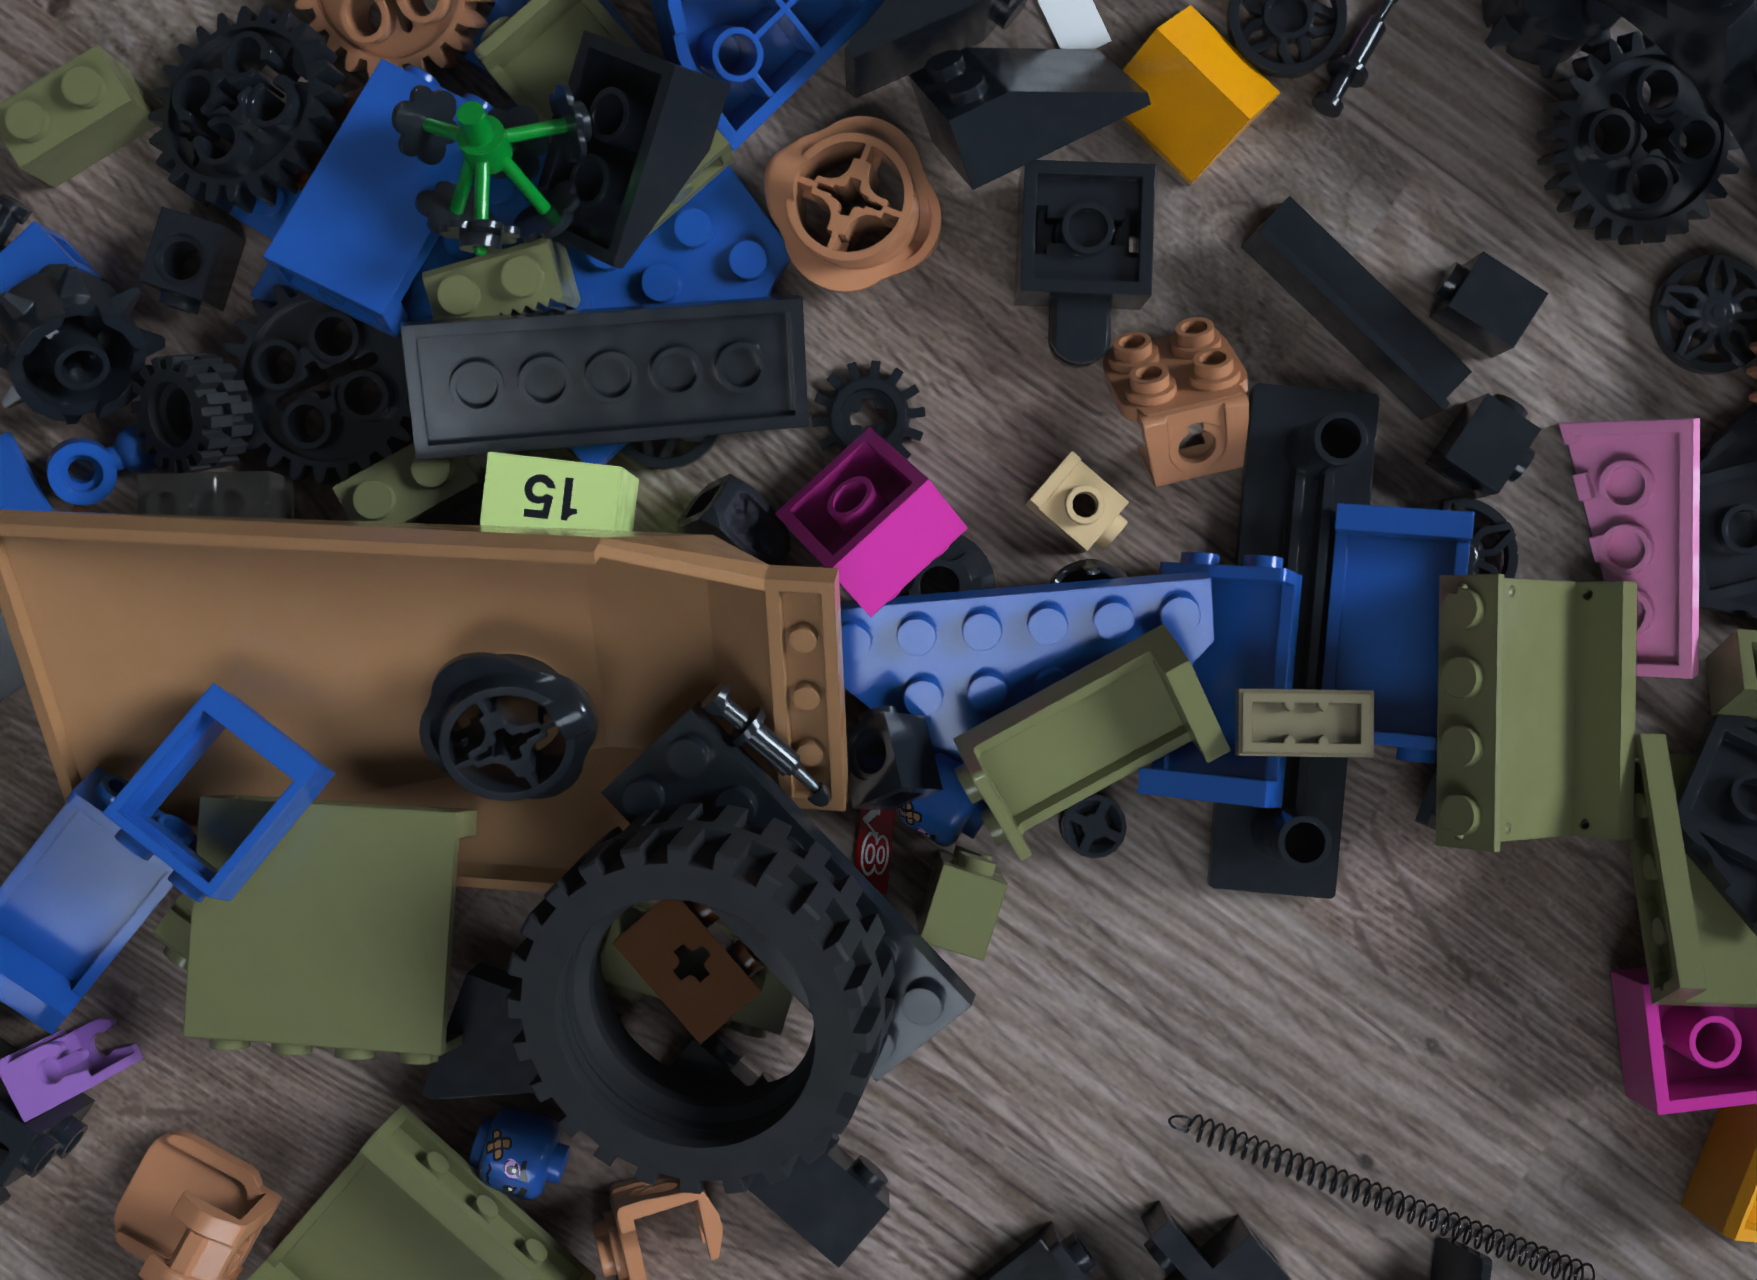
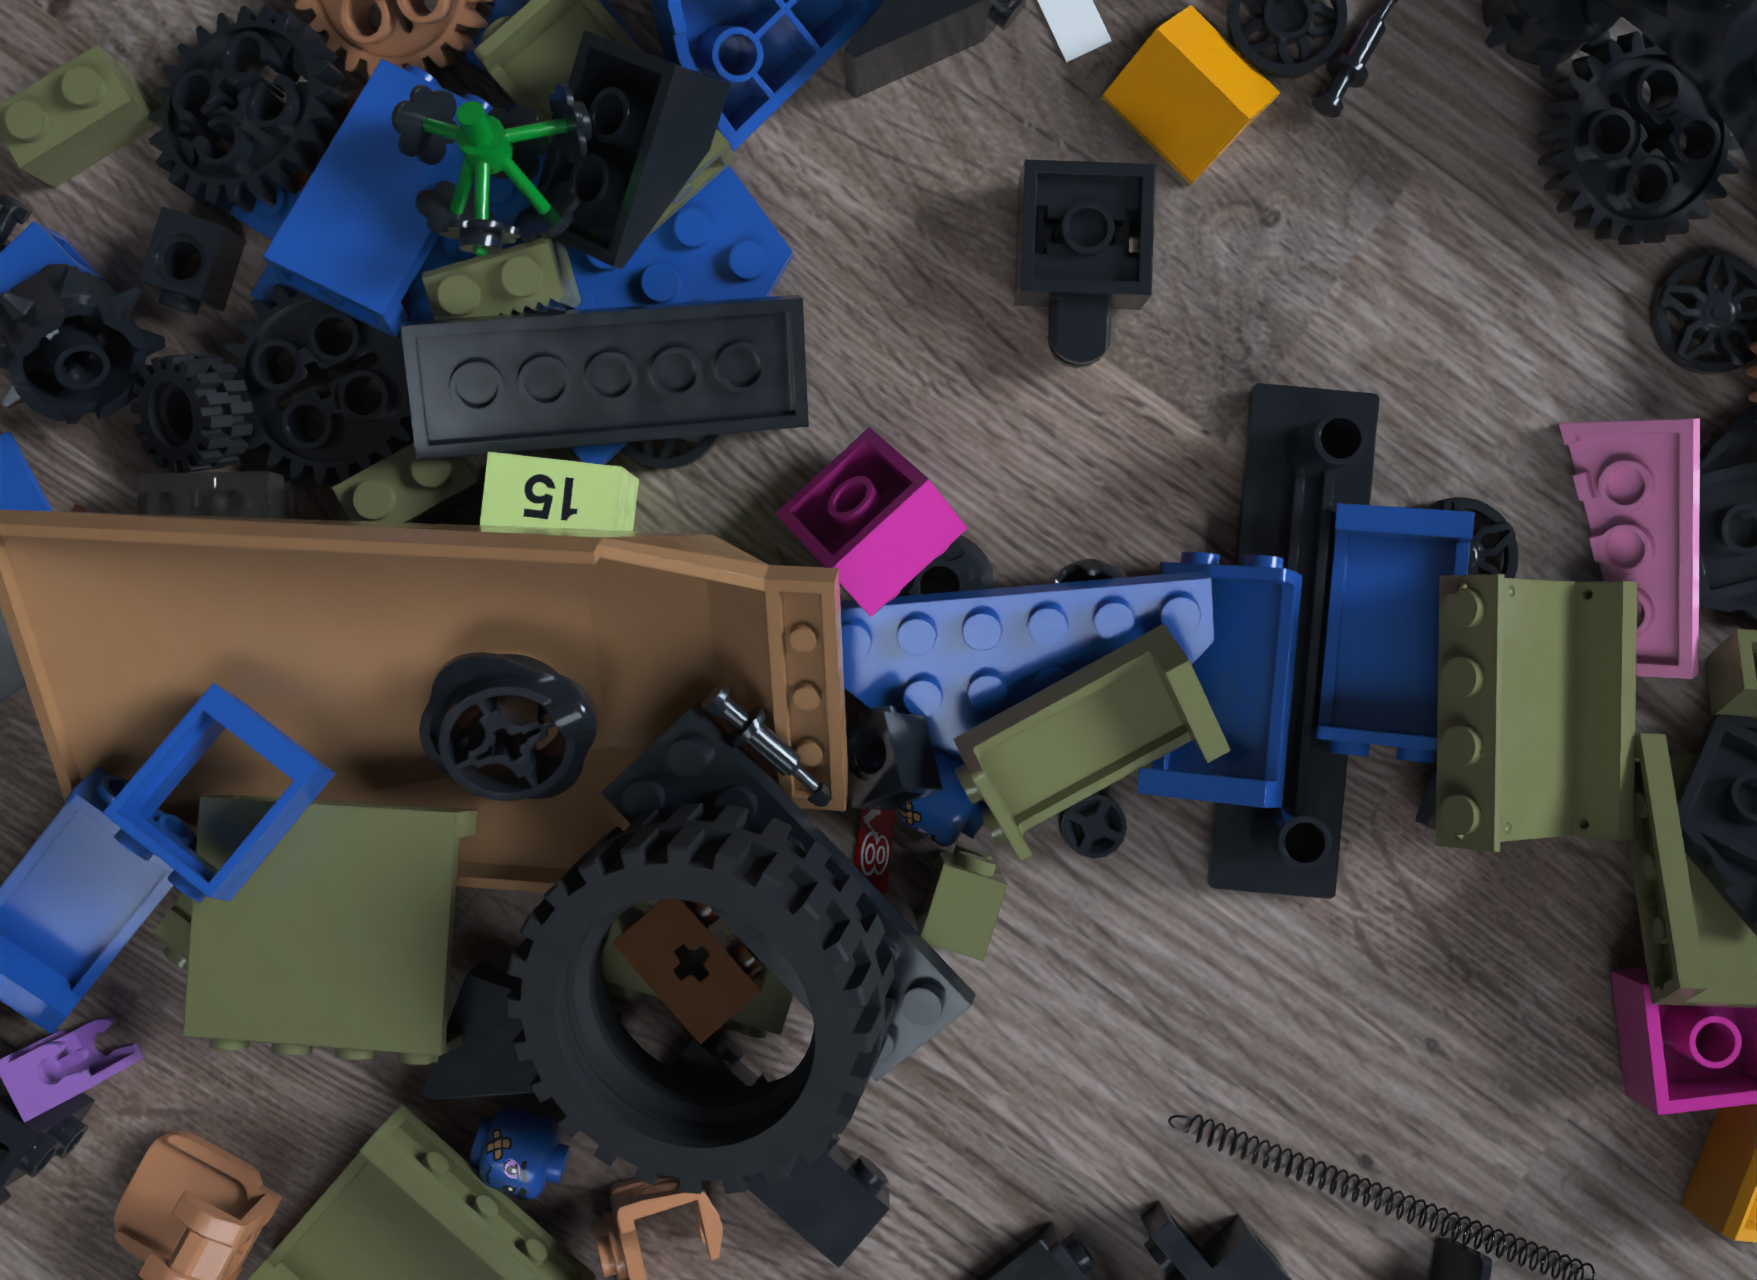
(107, 461): blue plate -> none
(739, 517): rock -> none
(795, 177): nougat piece -> none
(885, 397): black gear -> none
(1018, 104): black slope -> none
(1055, 505): tan brick -> none
(1178, 384): nougat piece -> none
(1304, 723): dark tan plate -> none
(1356, 309): black panel -> none
(1486, 304): black brick -> none
(1486, 445): black brick -> none

